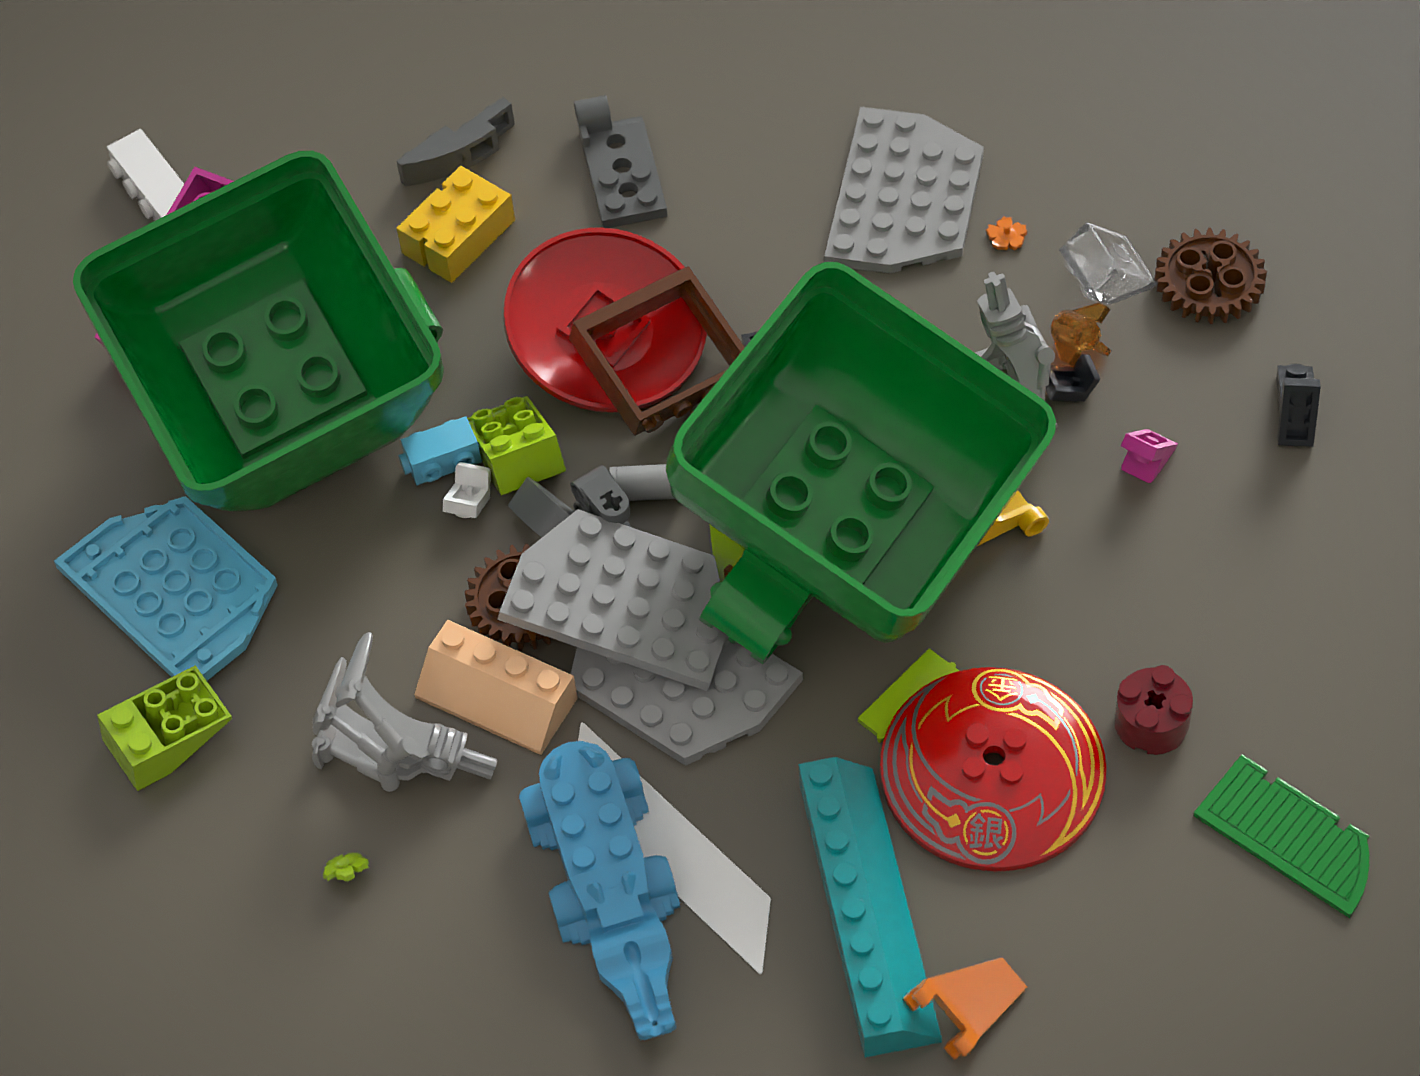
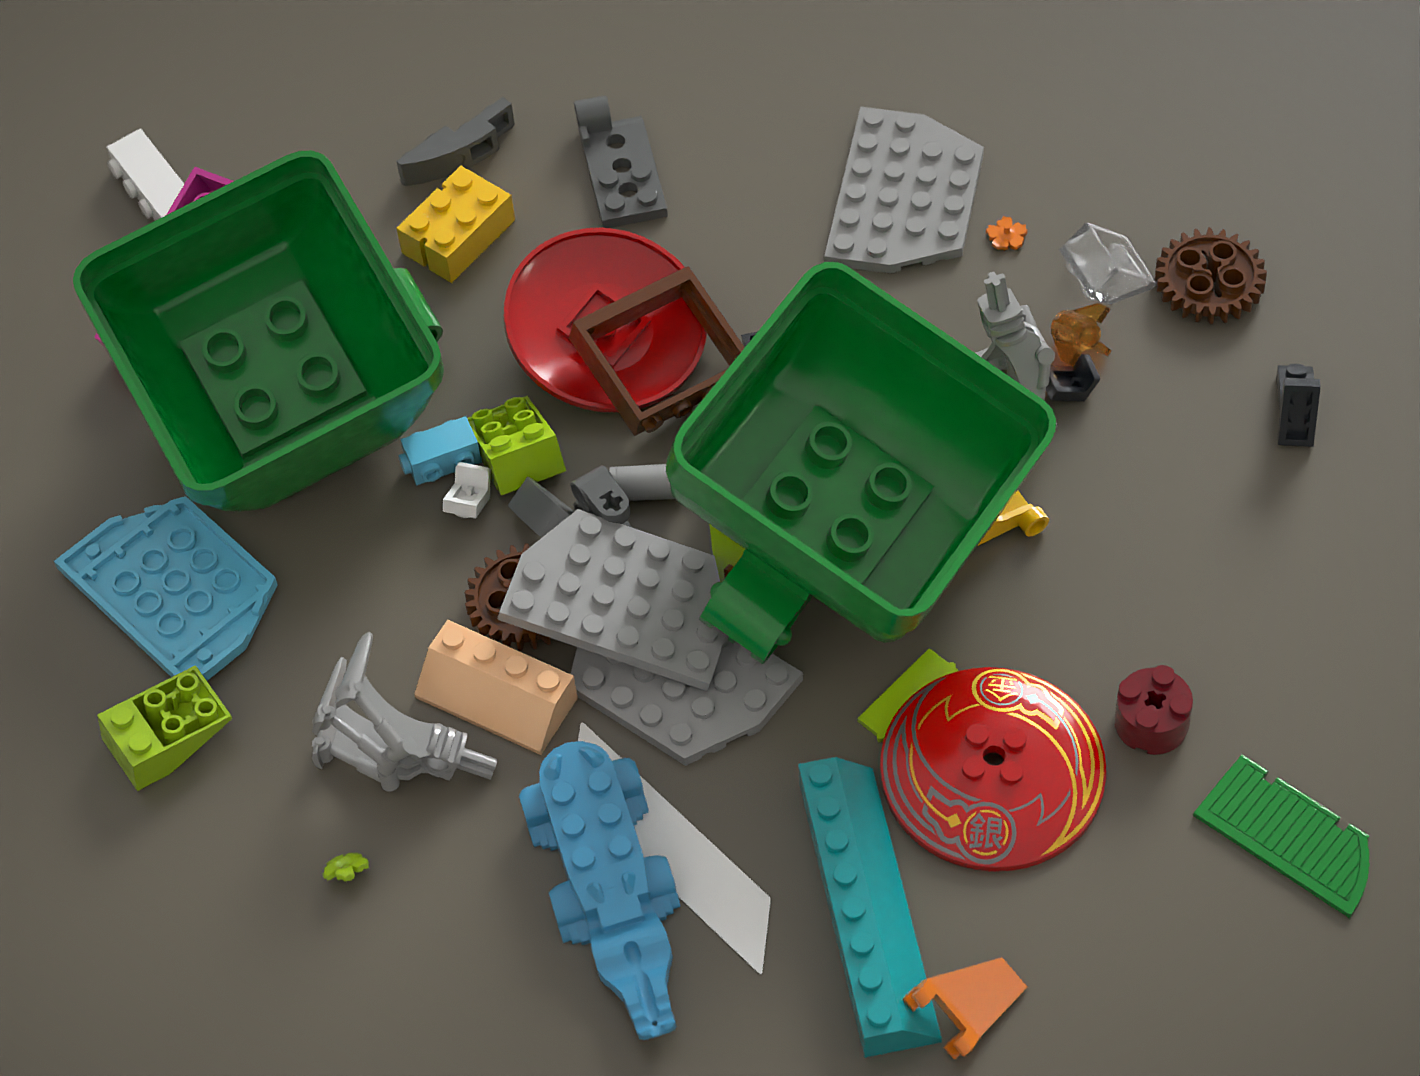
(1146, 454): dark pink slope -> none

